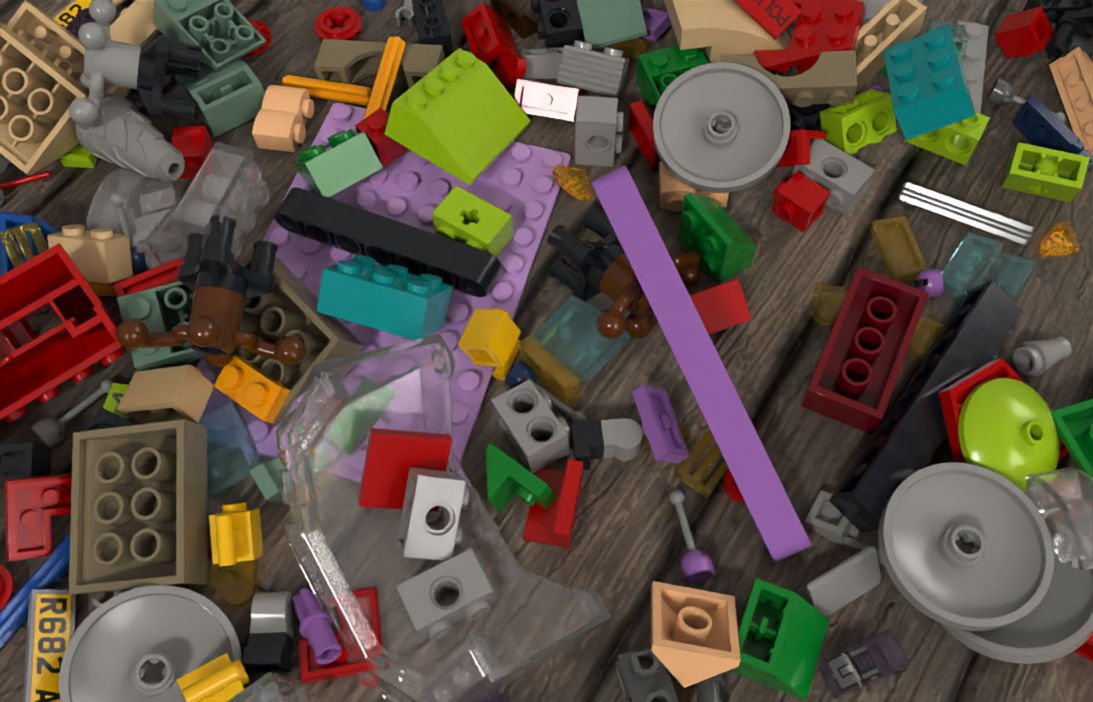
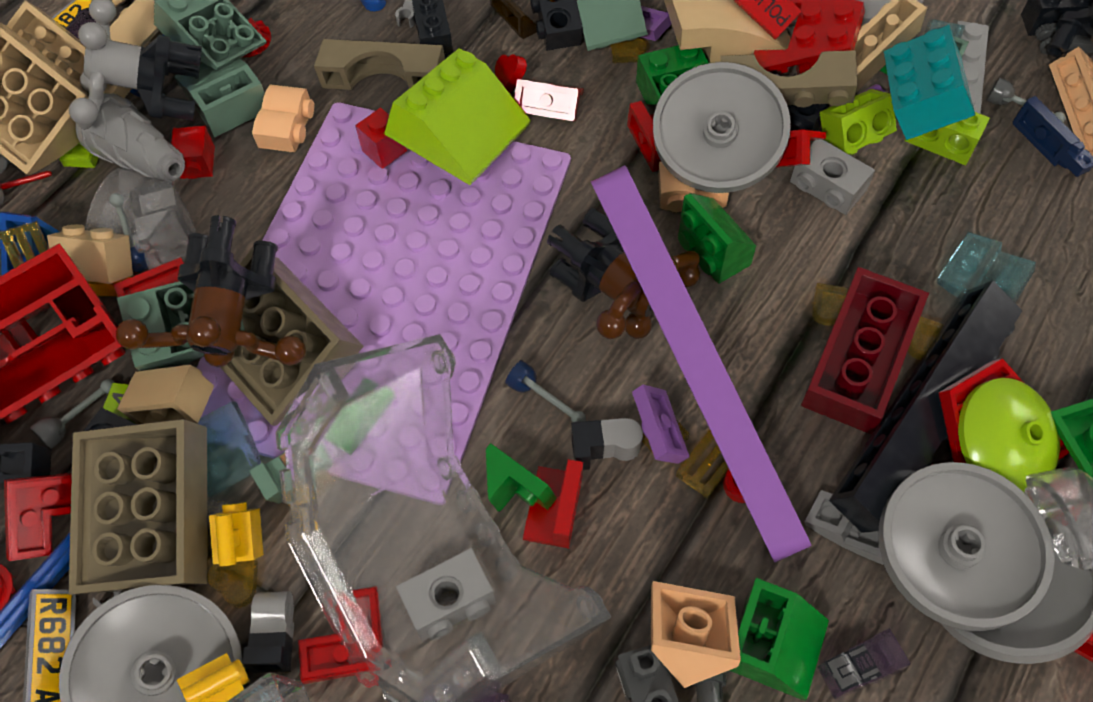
(227, 186): clear brick -> none
(252, 389): light orange plate -> none
(316, 627): medium lavender axle -> none
(330, 90): light orange axle -> none
(339, 17): red gear -> none
(339, 163): slope -> none
(384, 297): teal brick -> none
(386, 75): light orange axle -> none
(388, 241): black beam -> none
(388, 464): red tile -> none
(424, 491): light grey brick -> none
(473, 222): lime brick -> none
(488, 34): red panel -> none
(491, 340): yellow brick -> none
(525, 428): light grey brick -> none
(542, 62): light grey slope -> none
(550, 371): clear yellow tile -> none
(573, 182): clear yellow tile -> none
(575, 341): clear light blue slope -> none
(593, 69): light grey brick -> none
(596, 131): light grey brick -> none
(695, 564): medium lavender hinge -> none
(721, 306): red brick -> none
(799, 201): red brick -> none
(844, 582): light grey slope -> none
(898, 248): clear yellow tile -> none
(929, 281): medium lavender hinge -> none
(966, 213): axle -> none
(1024, 33): red brick -> none
(1040, 355): light grey cone -> none
(1045, 172): lime brick -> none
(1059, 241): clear yellow tile -> none

